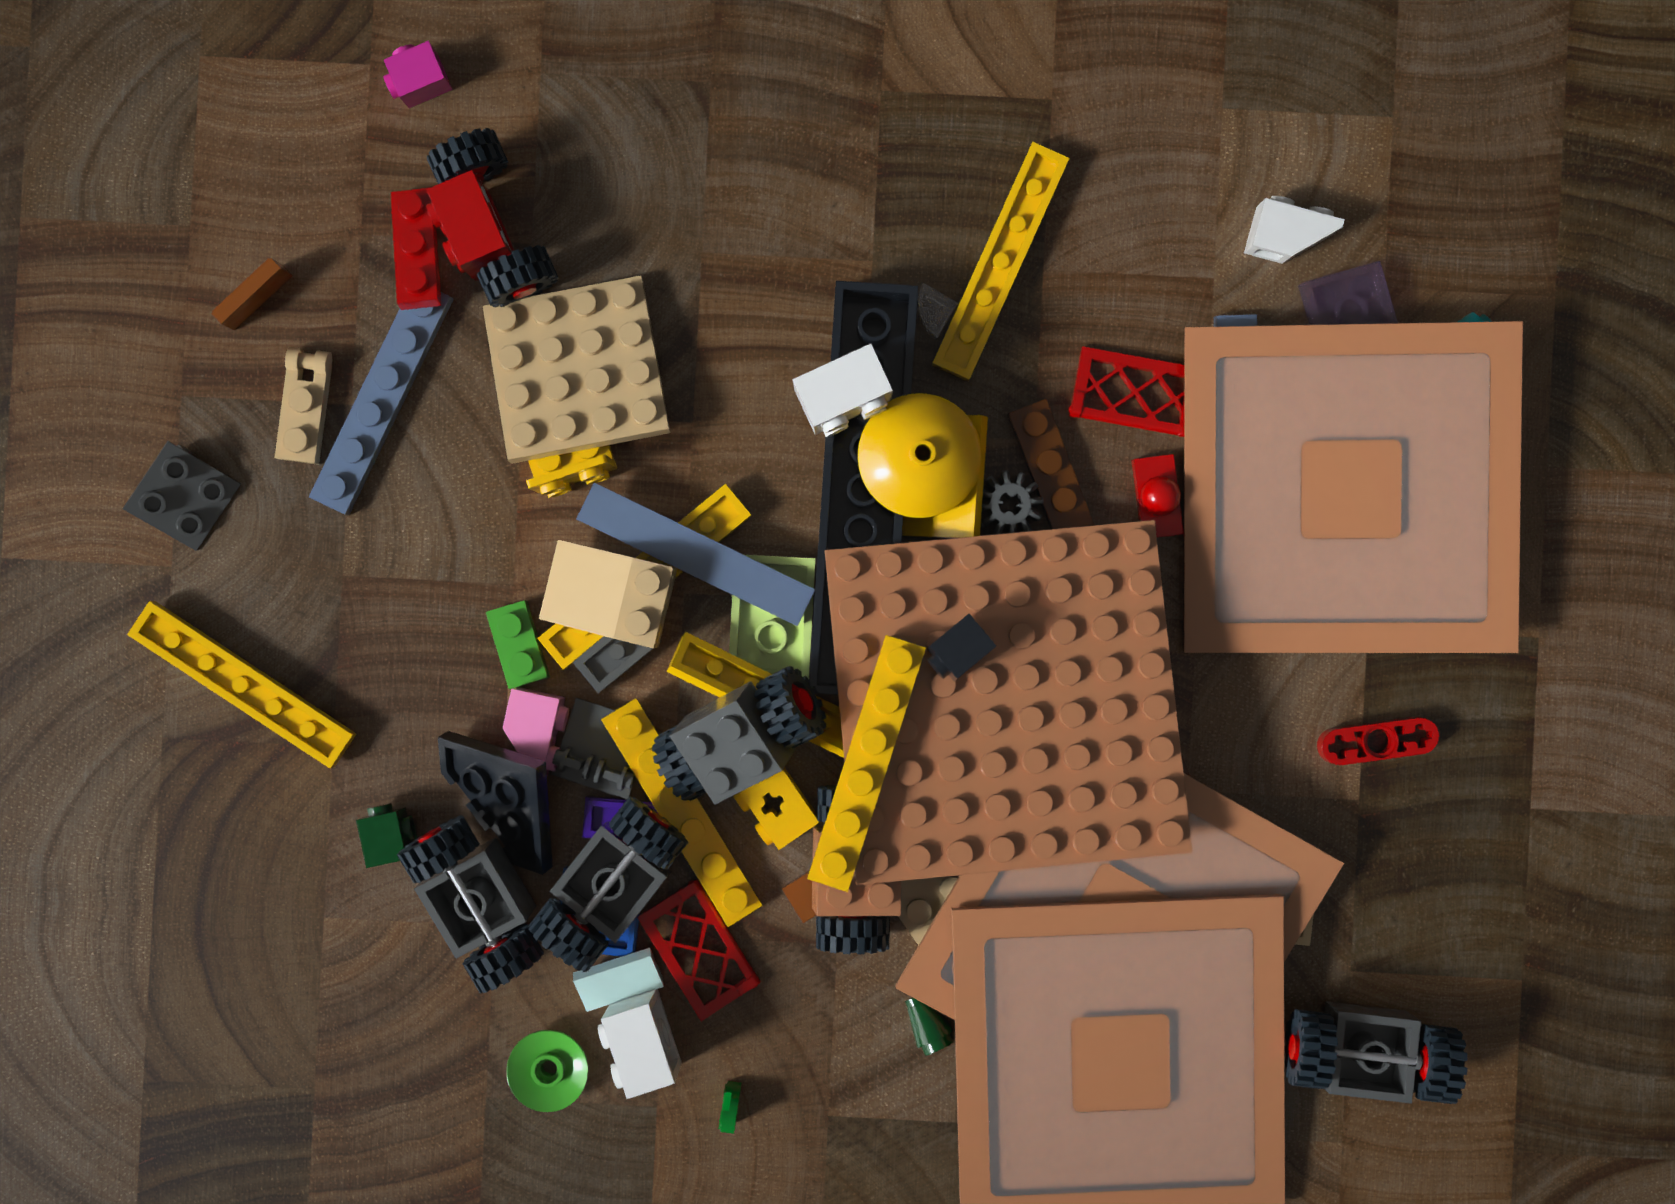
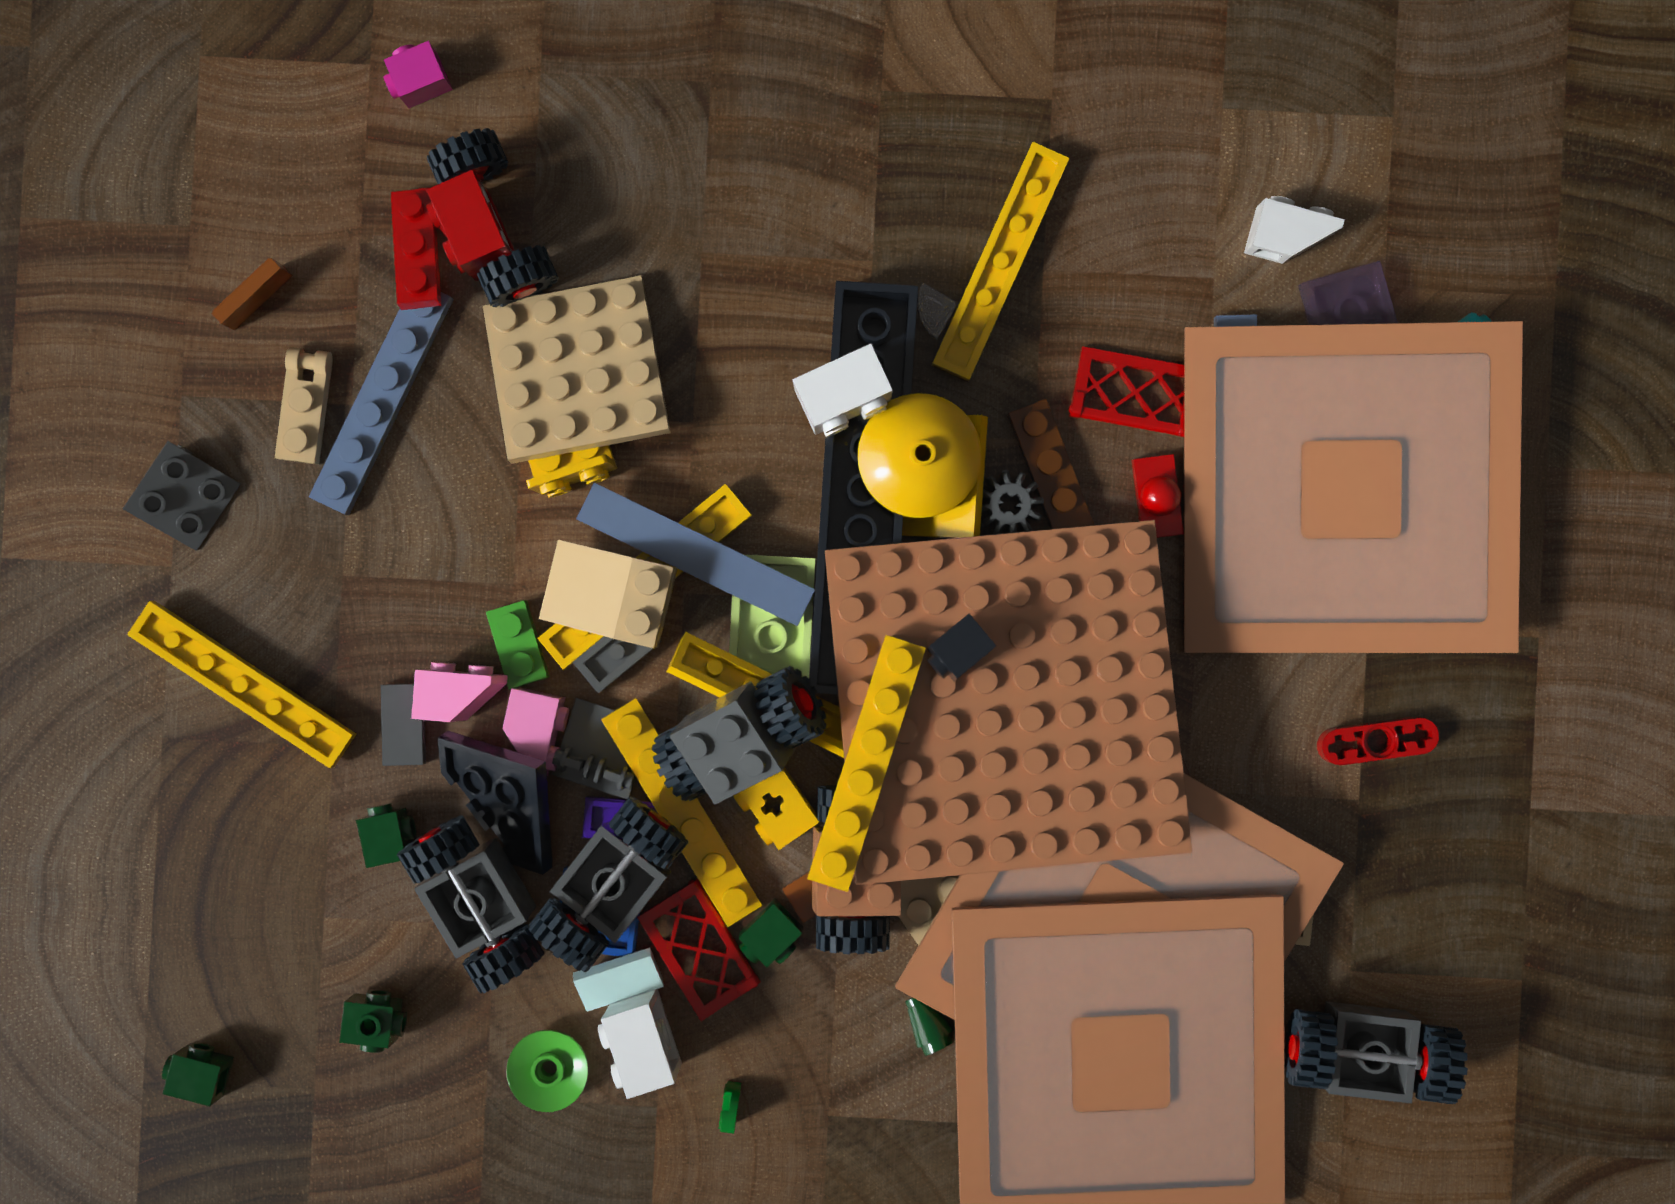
(197, 1074): none -> dark green brick
(372, 1020): none -> dark green brick
(401, 736): none -> dark grey tile
(453, 694): none -> bright pink slope
(770, 935): none -> dark green brick

